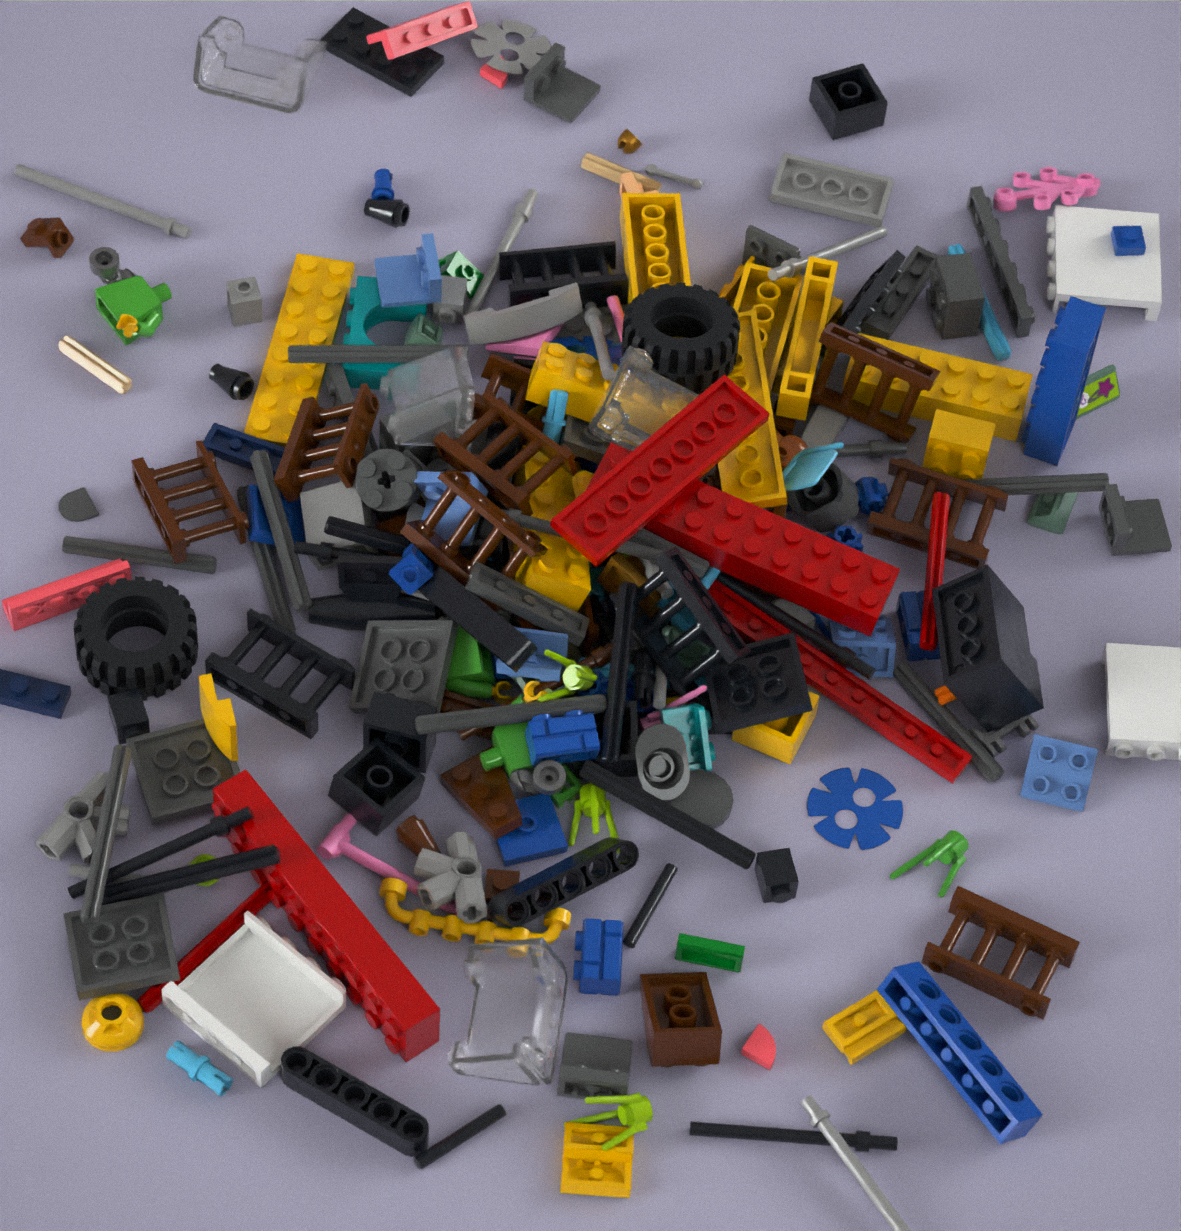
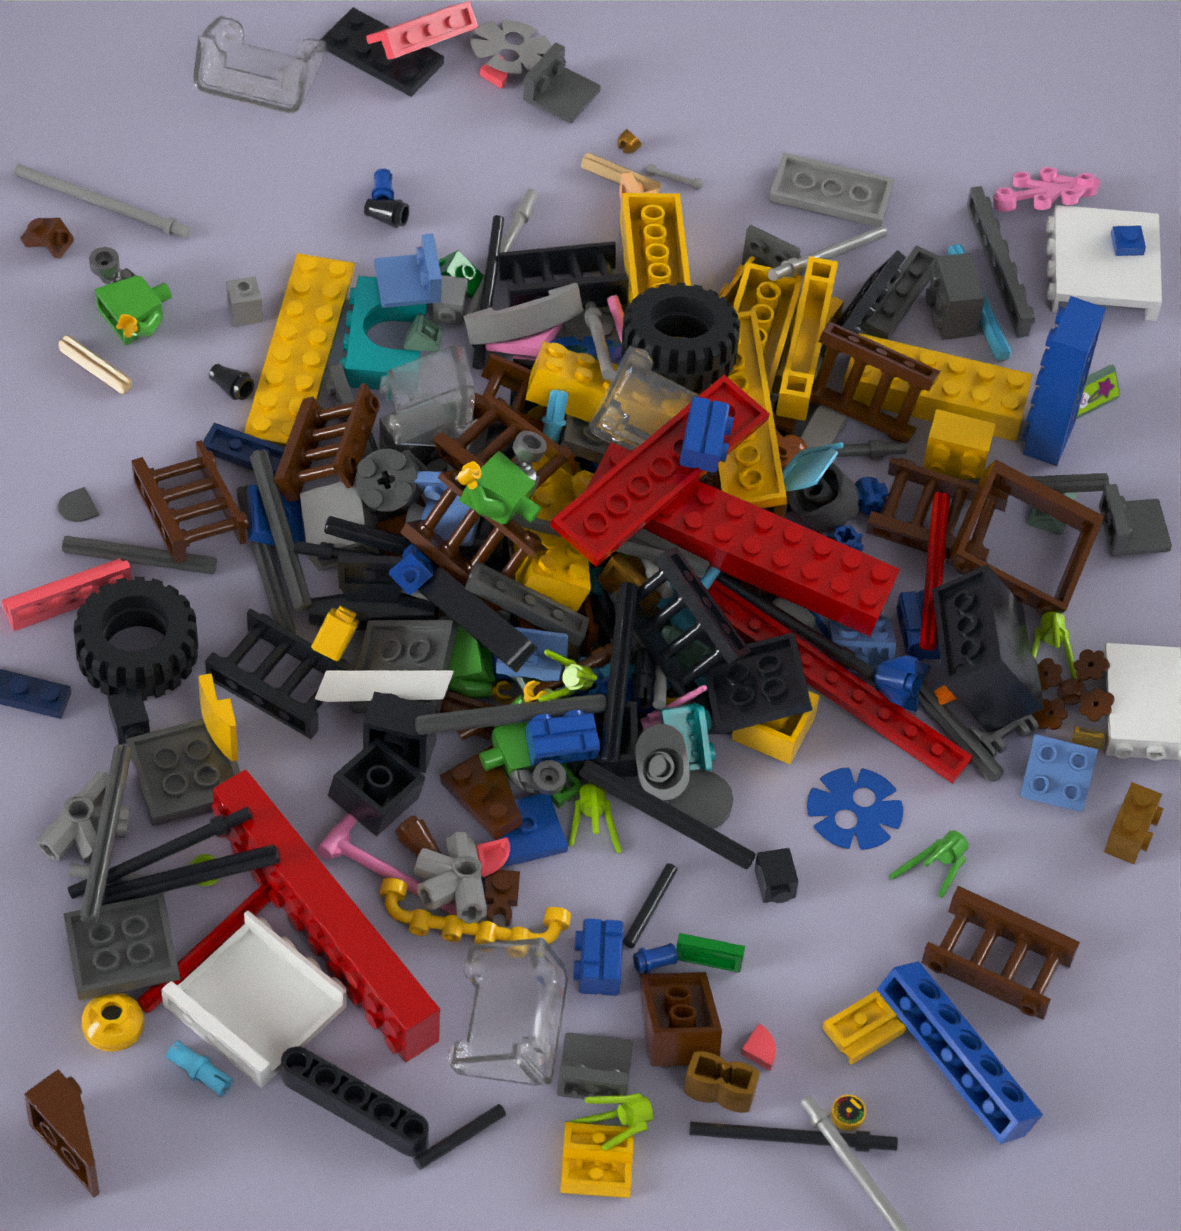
(60, 1121): none -> reddish brown slope
(335, 633): none -> yellow brick
(361, 684): none -> white sticker
(362, 353): dark grey axle -> none
(489, 282): none -> black bar
(493, 855): none -> coral tile
(503, 486): none -> bright green torso
(550, 880): black beam -> none
(654, 958): none -> blue pin
(705, 434): none -> blue brick
(727, 1083): none -> pearl gold brick
(848, 101): black brick -> none
(848, 1112): none -> tile
(901, 680): none -> blue brick
(1047, 501): none -> reddish brown window
(1054, 632): none -> lime plant
(1072, 690): none -> reddish brown plant
(1088, 737): none -> clear yellow tile
(1132, 823): none -> pearl gold brick

